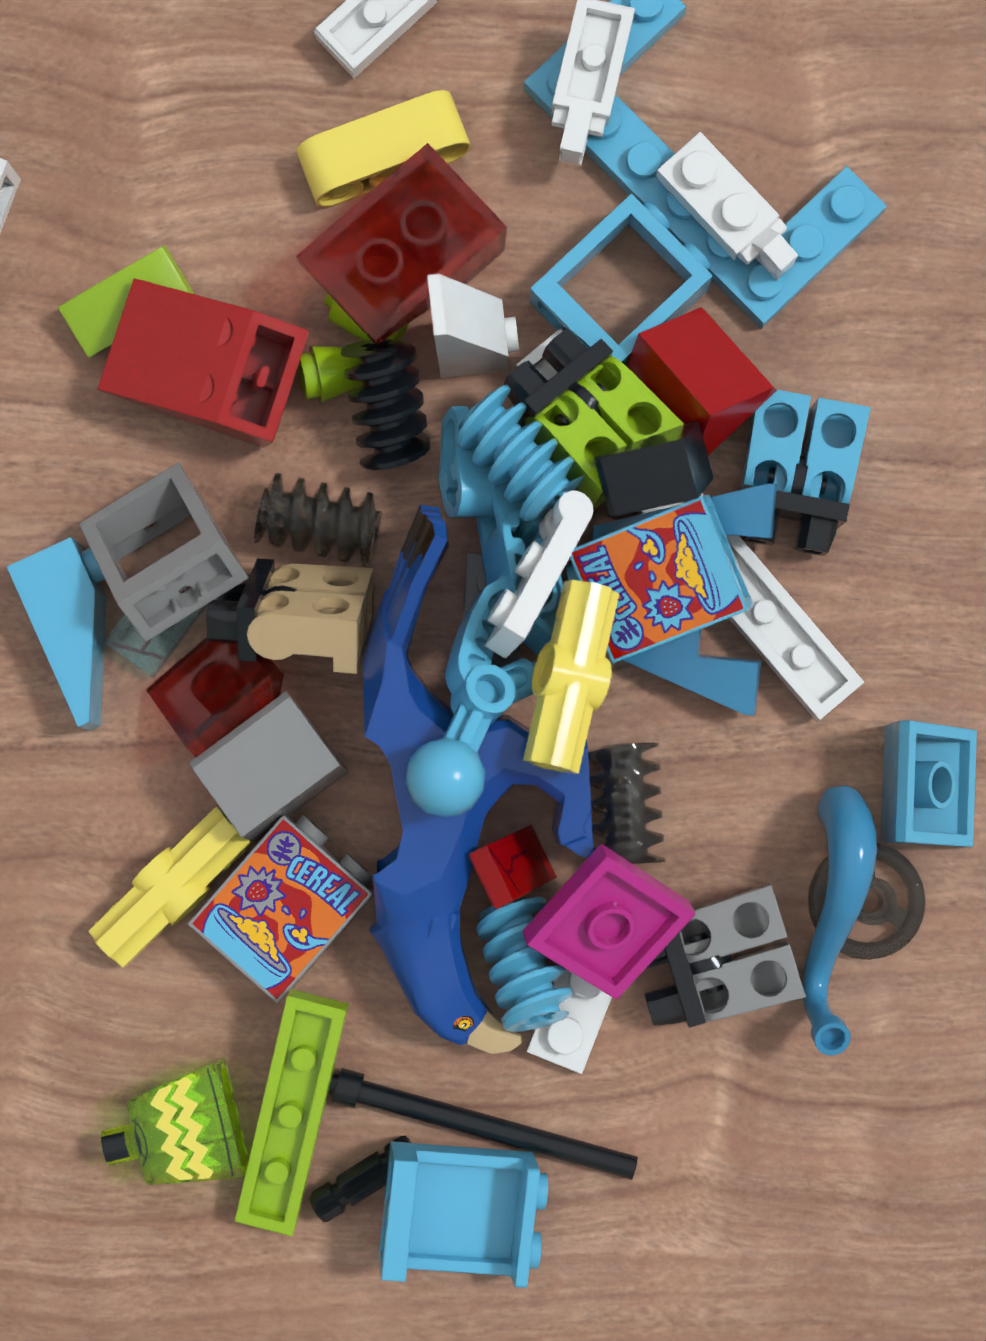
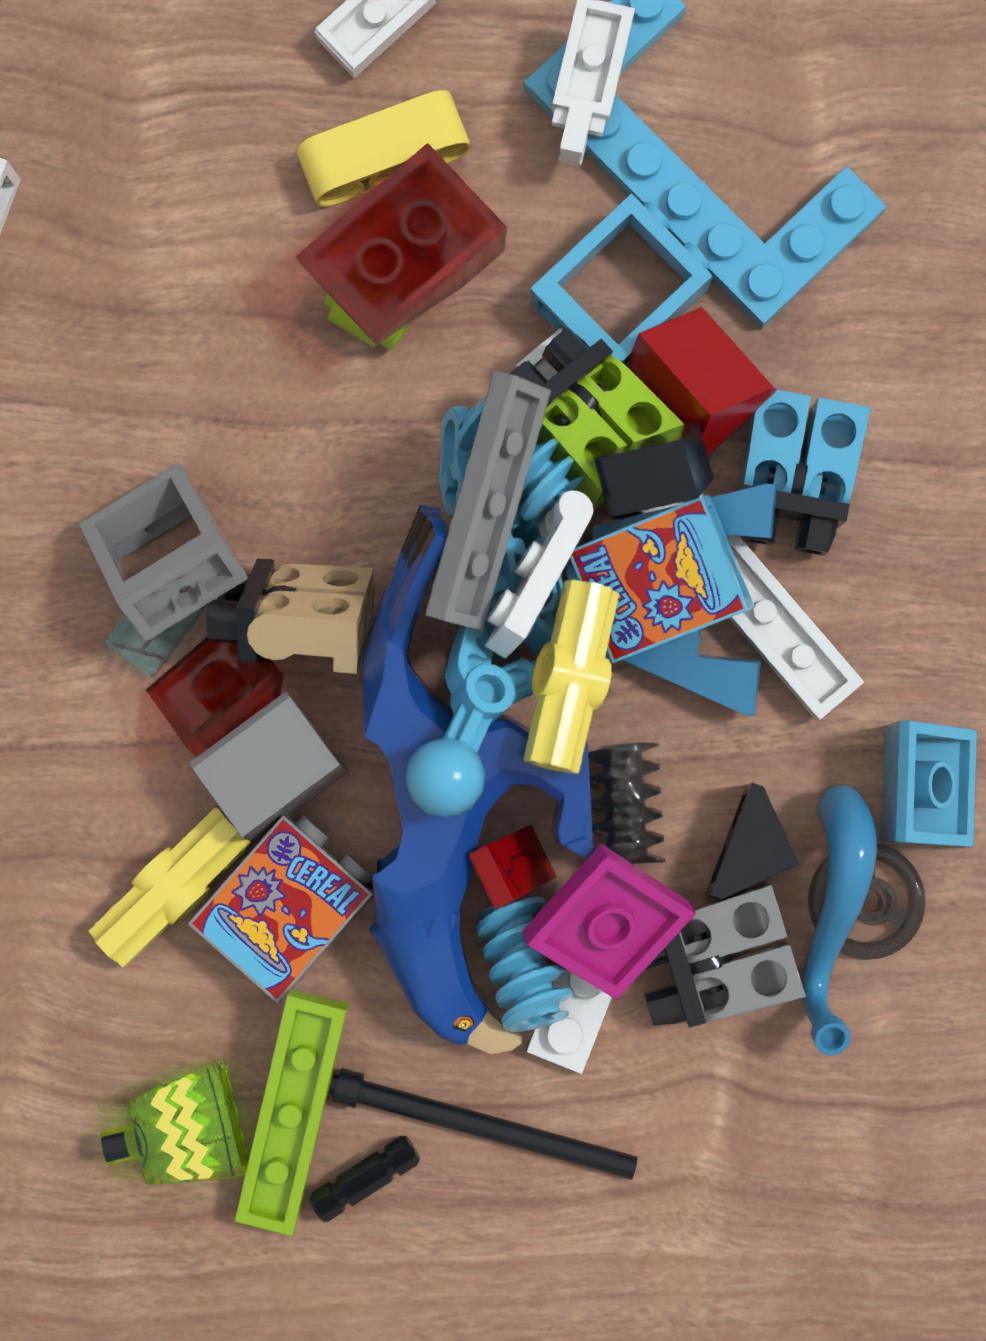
(69, 617): medium azure slope -> none
(97, 311): lime slope -> none
(203, 361): red slope -> none
(318, 519): clear smoke piece -> none
(323, 373): lime cone -> none
(390, 401): black piece -> none
(461, 1211): medium azure panel -> none
(469, 329): white slope -> none
(488, 501): none -> light grey plate
(727, 206): white hinge -> none
(753, 847): none -> black slope

